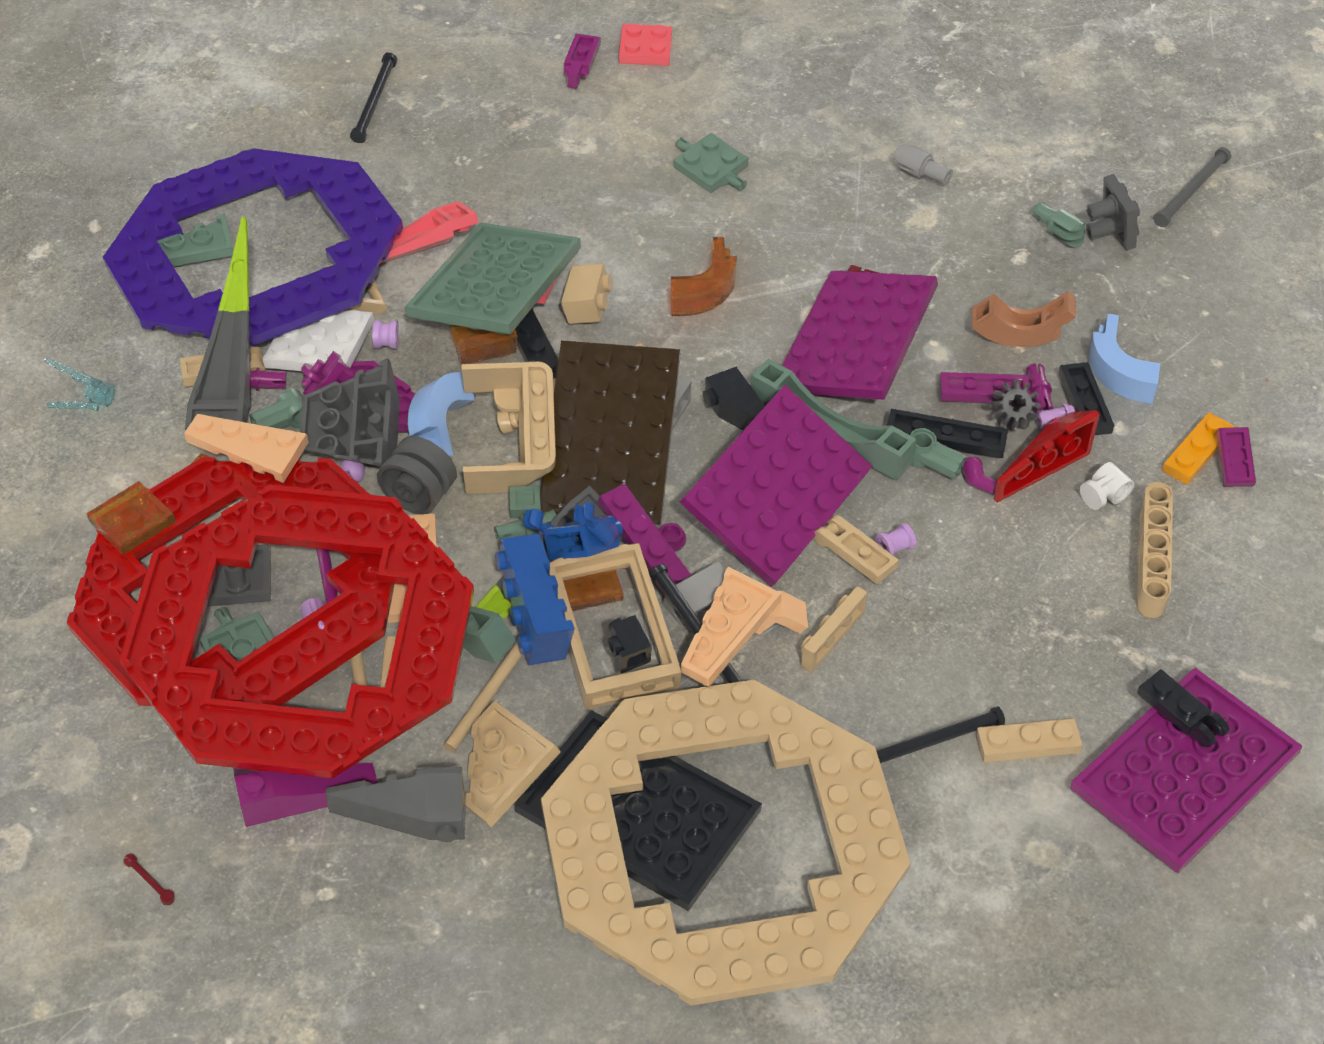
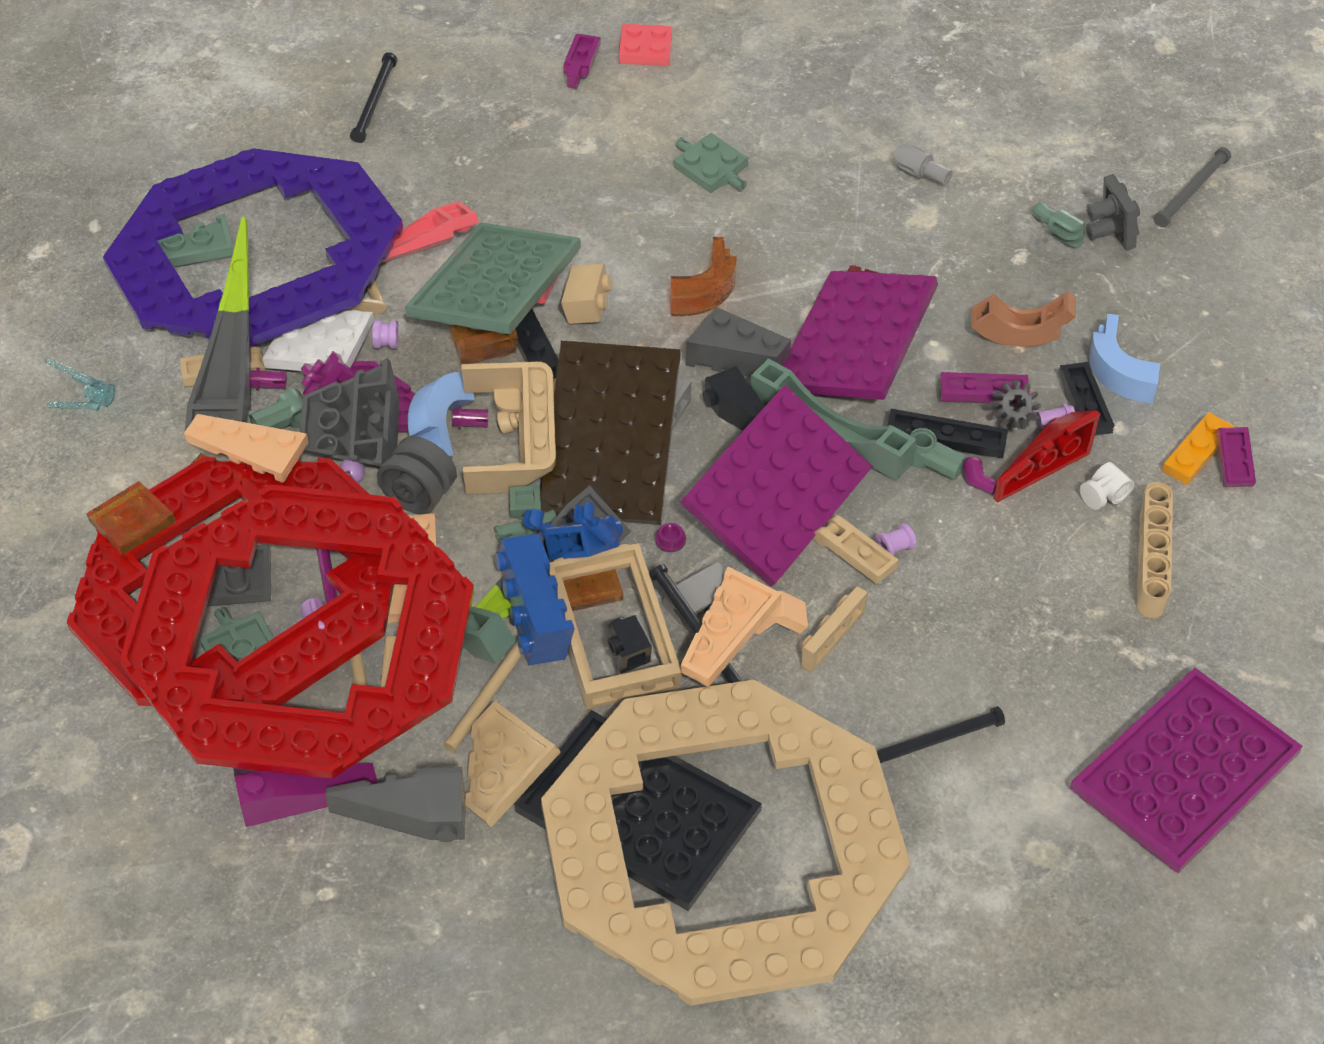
(166, 896): dark red hinge -> none
(470, 417): none -> magenta pin
(640, 529): magenta plate -> none
(732, 341): none -> dark grey wedge
(1029, 740): tan plate -> none
(1039, 384): magenta pin -> none
(1182, 708): black hinge -> none

